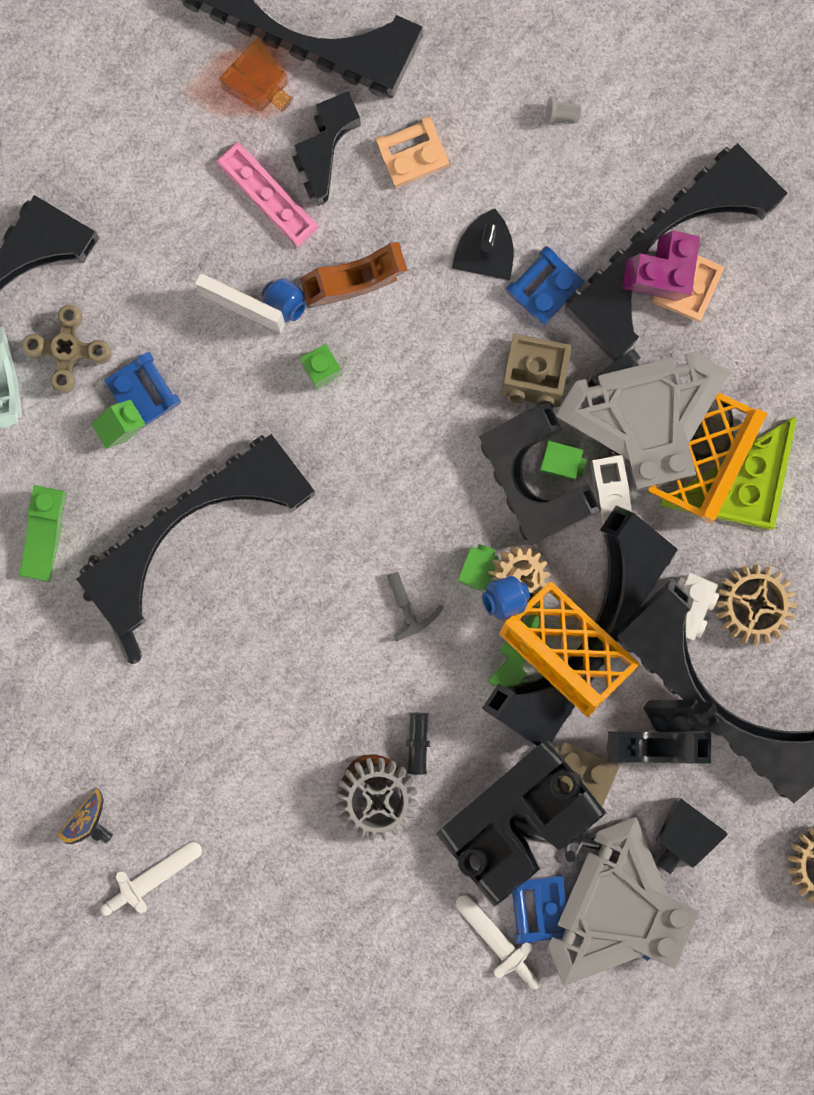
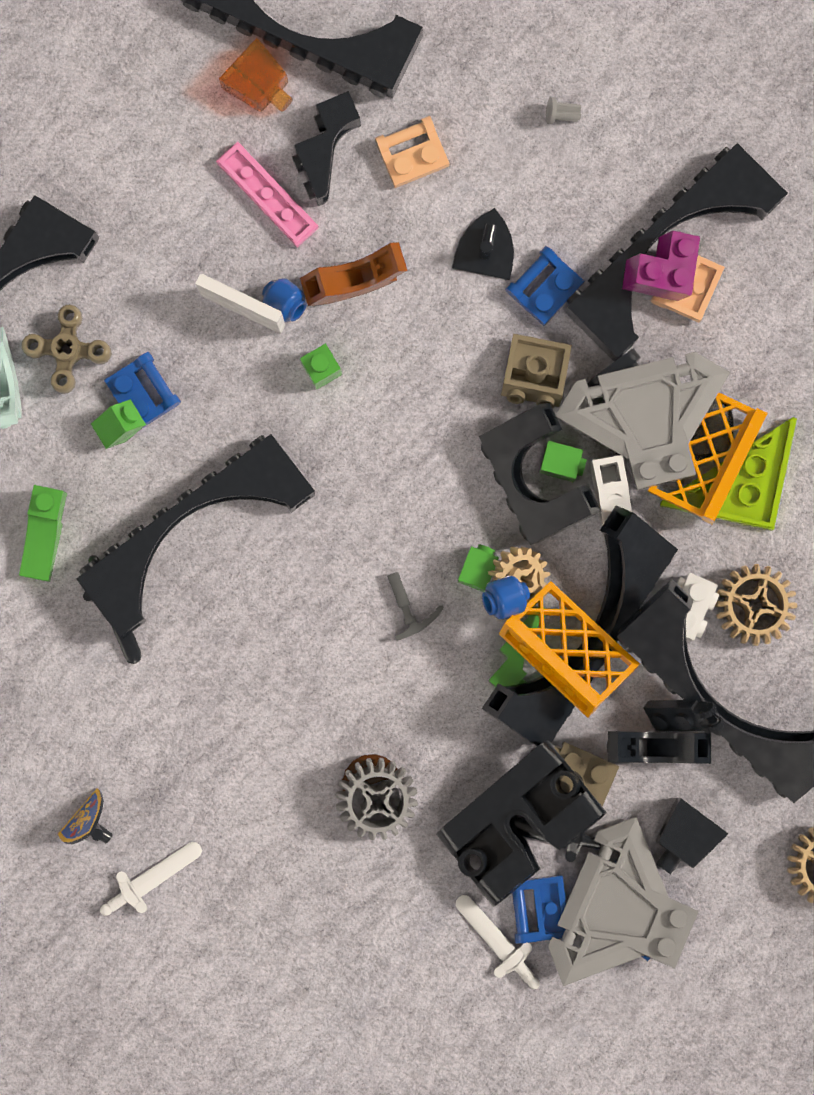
(418, 743): black pin -> none

